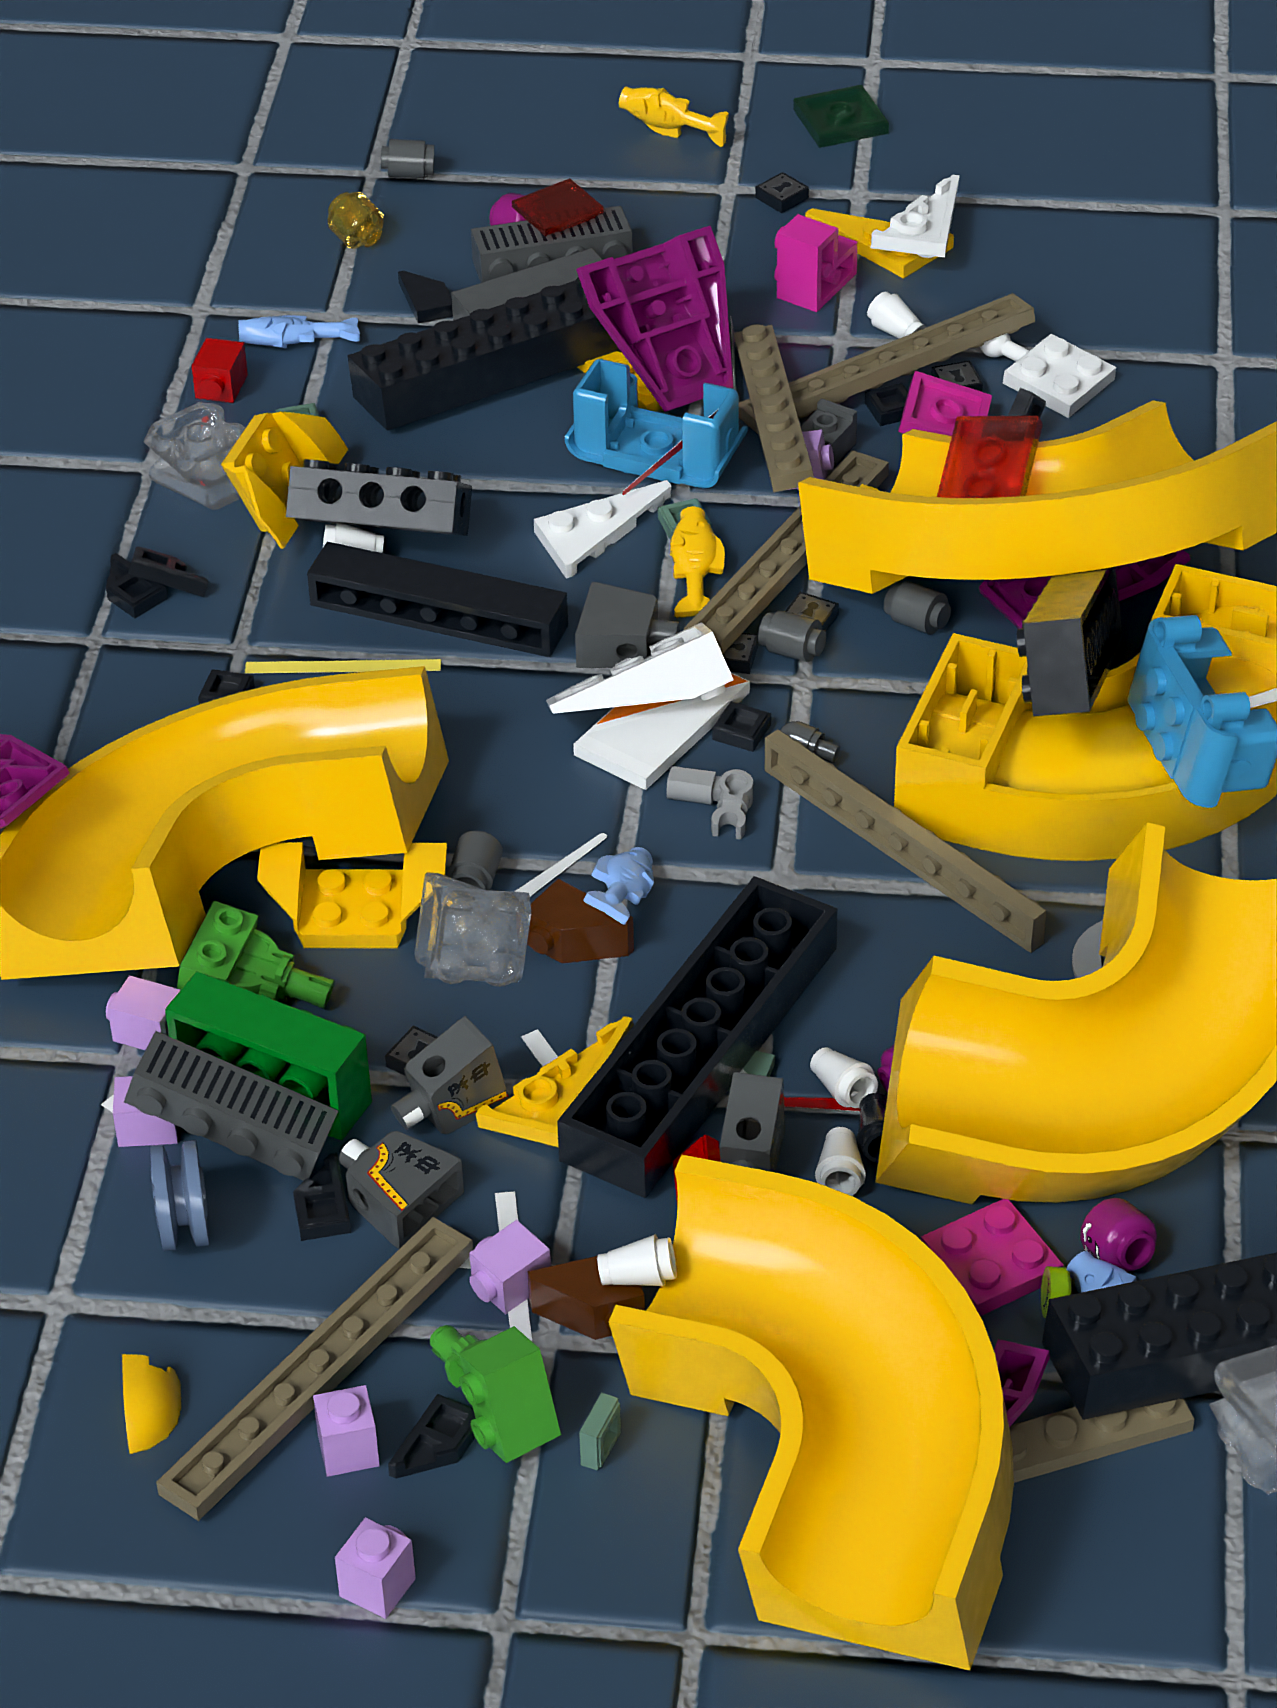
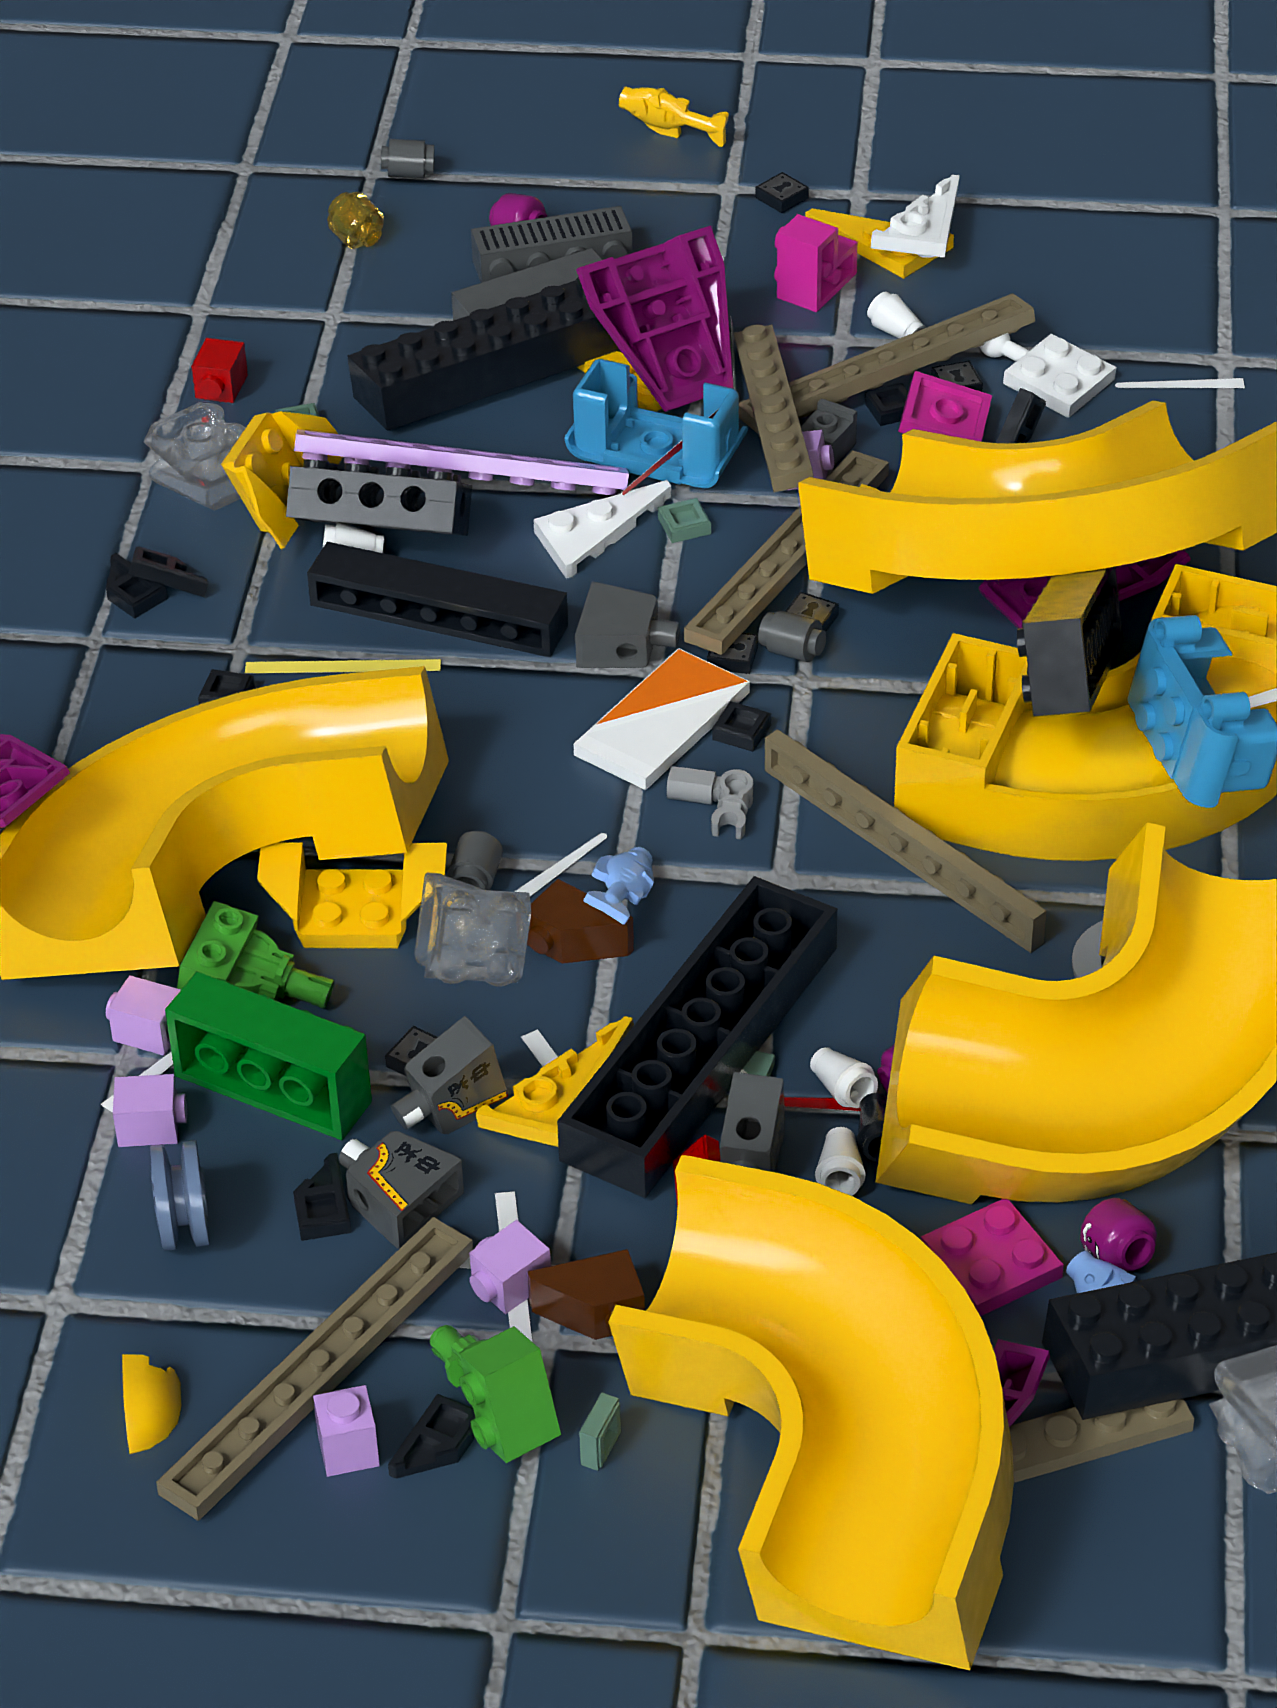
(230, 1106): dark grey brick -> none
(293, 329): light blue animal -> none
(375, 1567): lavender brick -> none
(426, 297): black tile -> none
(480, 464): none -> lavender plate
(557, 207): clear red piece -> none
(639, 1263): white cone -> none
(677, 670): white wedge -> none
(694, 554): yellow animal -> none
(812, 740): dark grey cylinder -> none
(840, 116): clear green tile -> none
(917, 606): dark grey brick -> none
(990, 457): clear red tile -> none
(1055, 1283): lime tile -> none
(1207, 383): none -> white sticker

